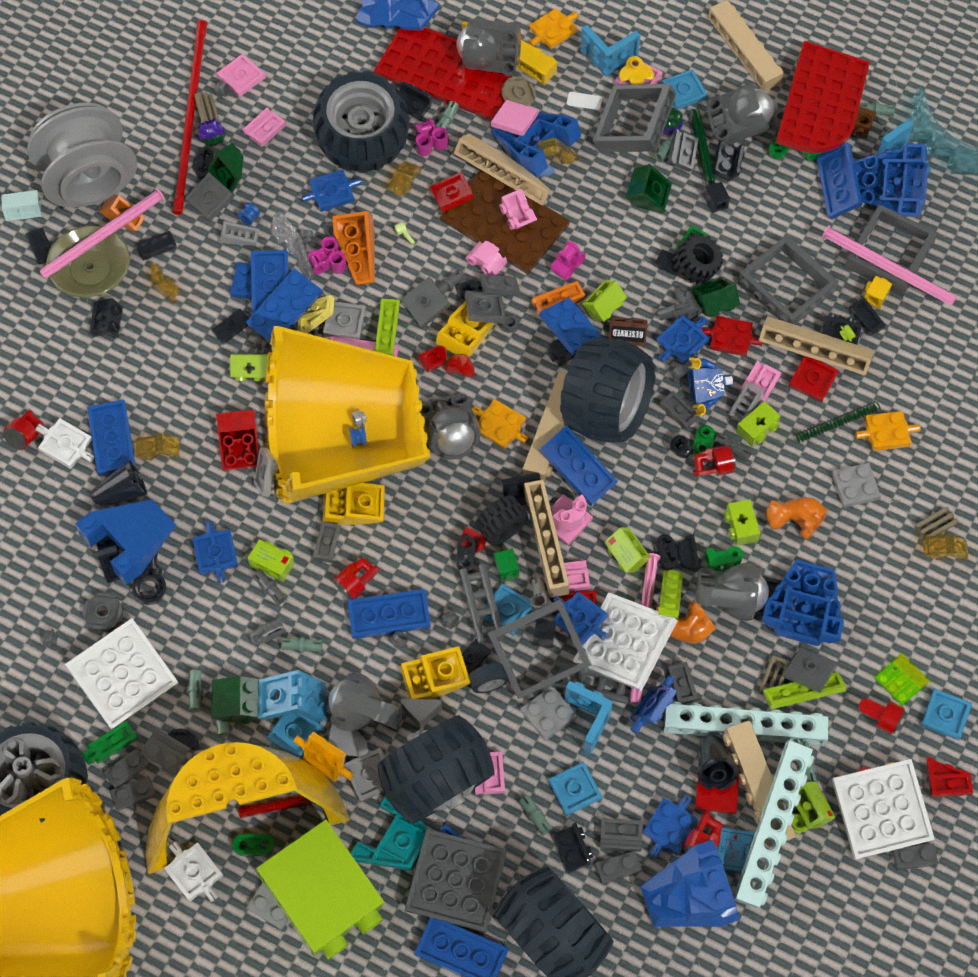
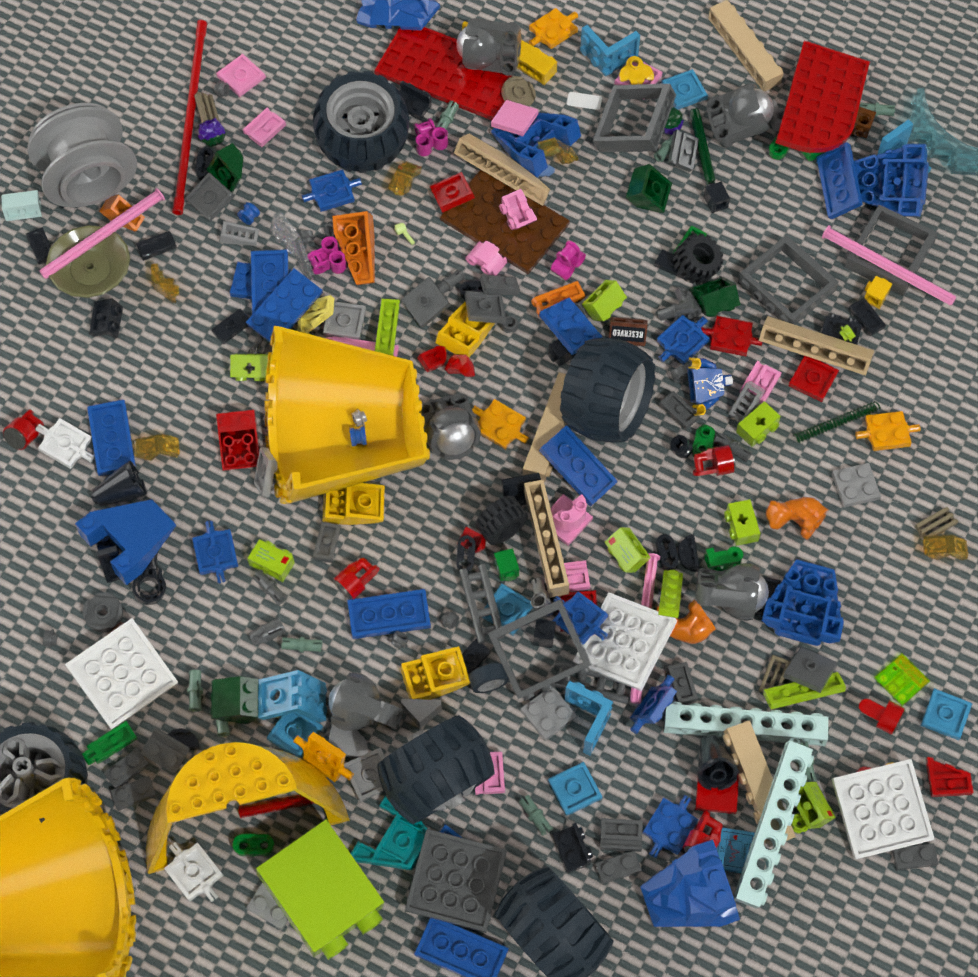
(728, 161): black bracket -> none

